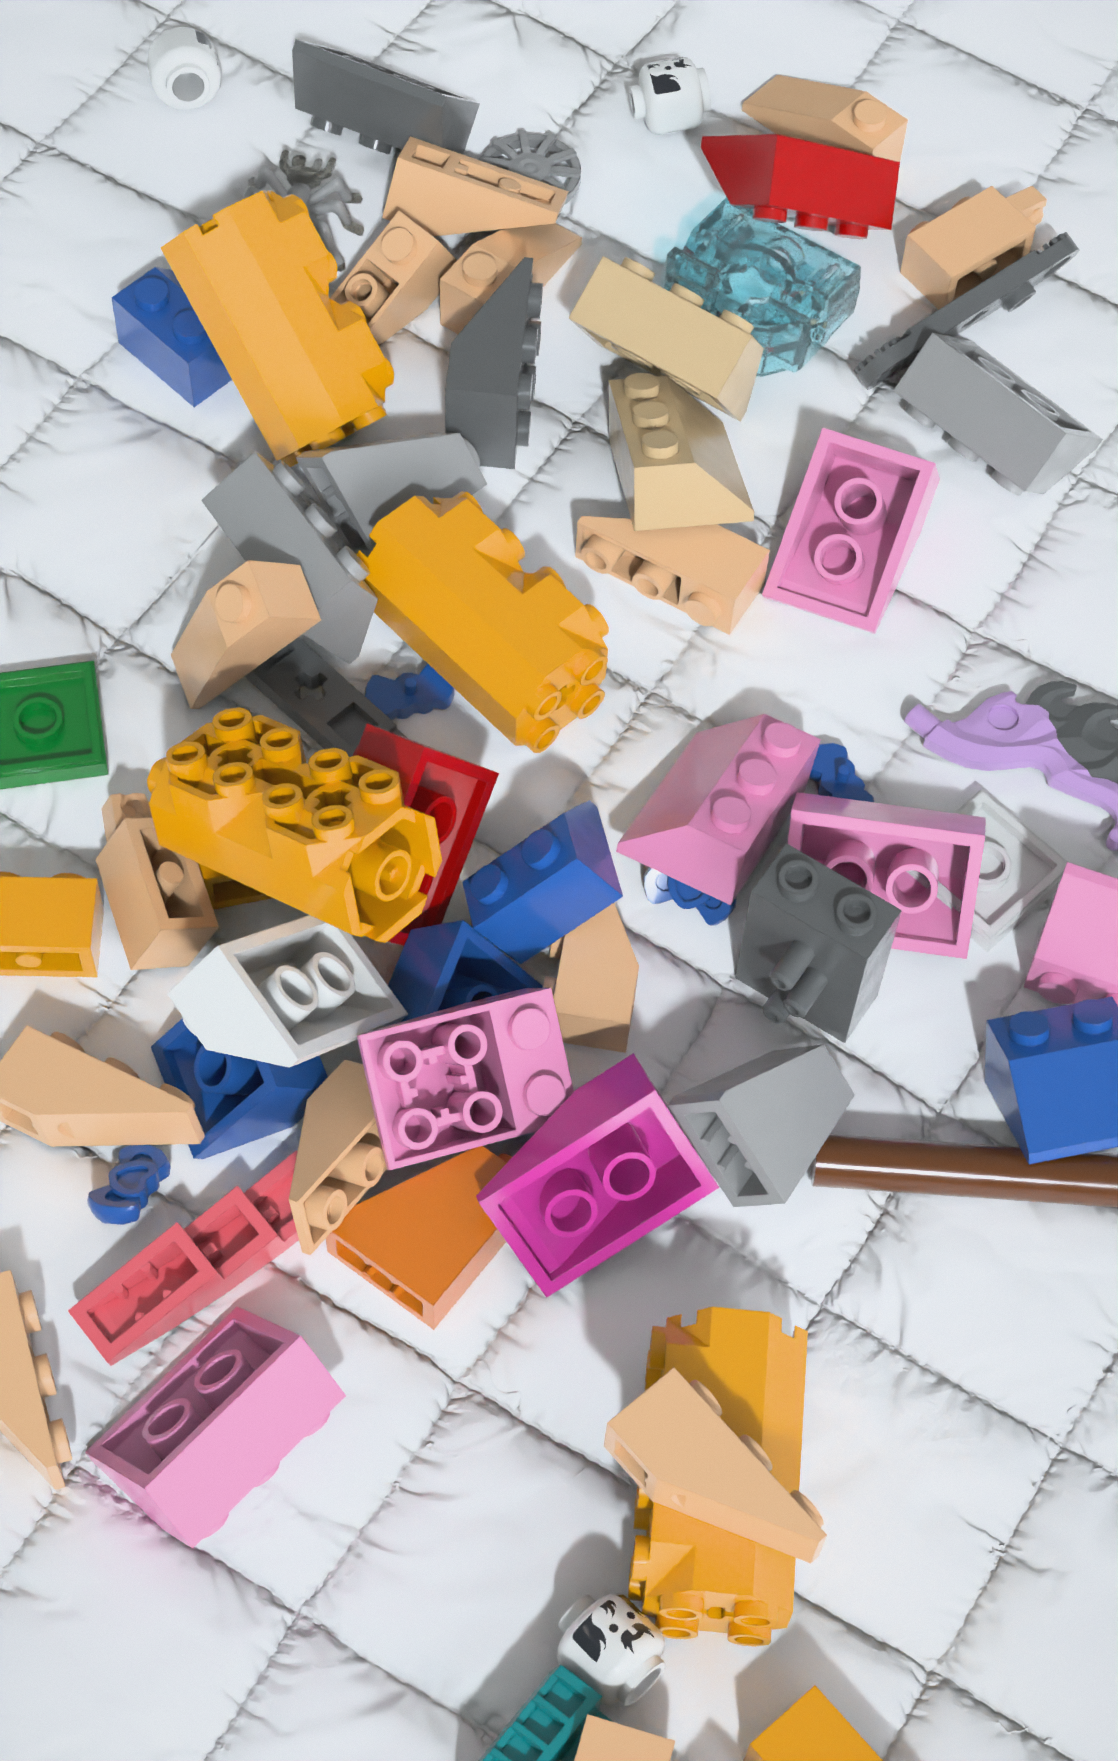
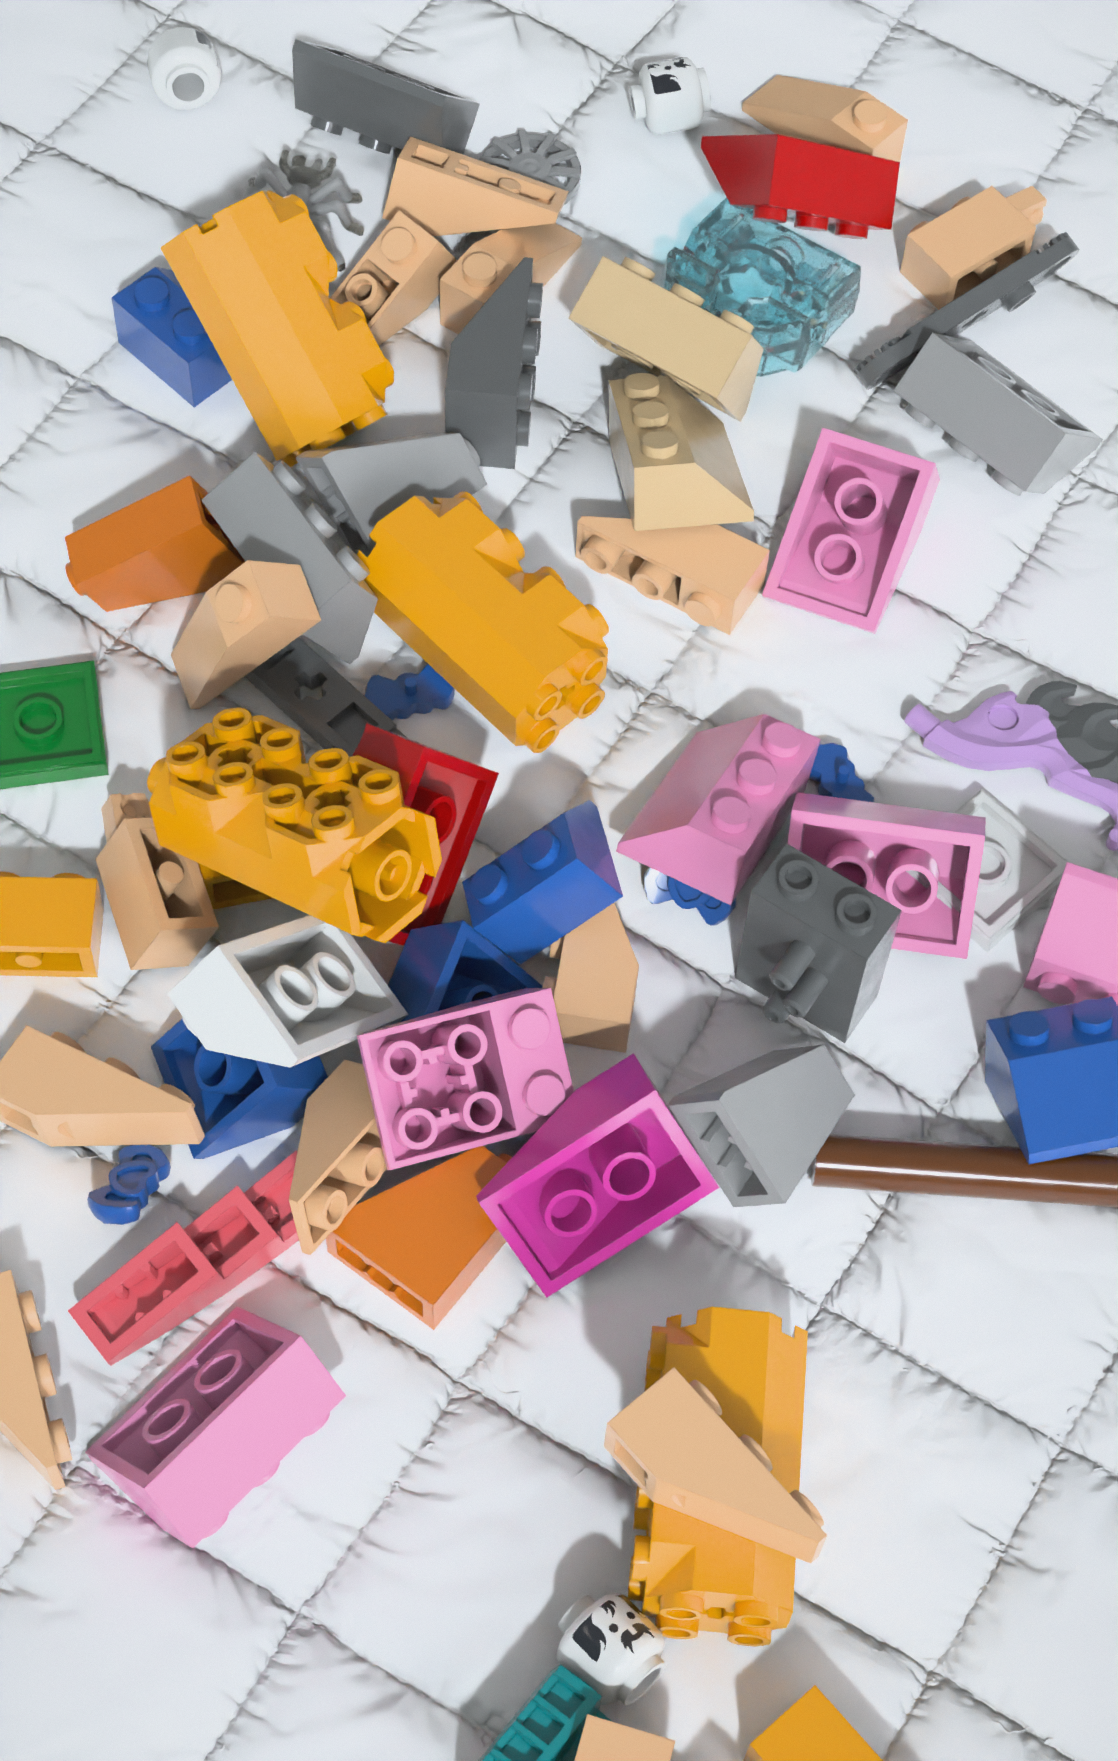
(151, 550): none -> orange slope

